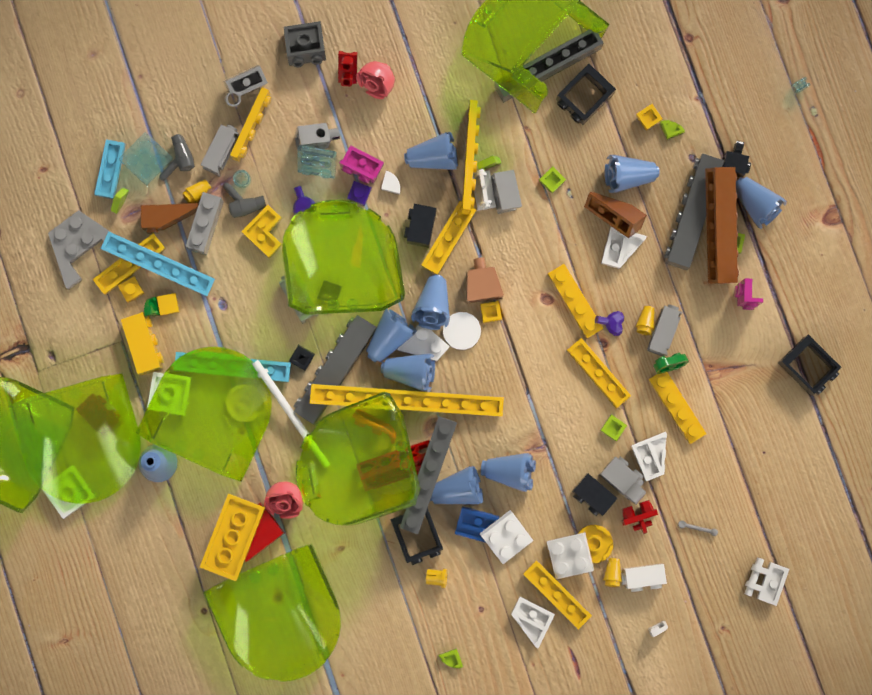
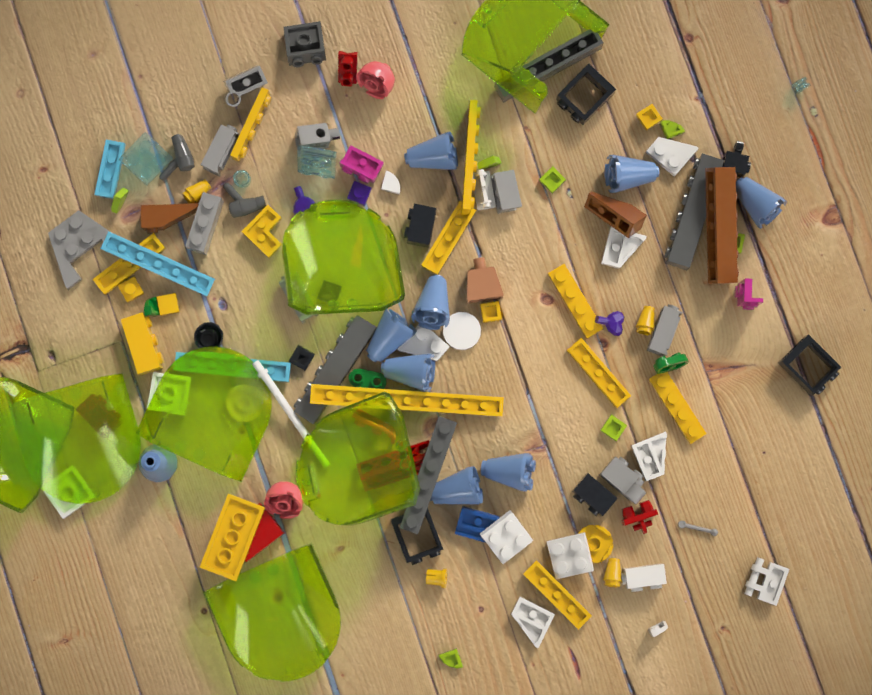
(208, 335): none -> black hair
(367, 379): none -> green plate
(671, 154): none -> white wing

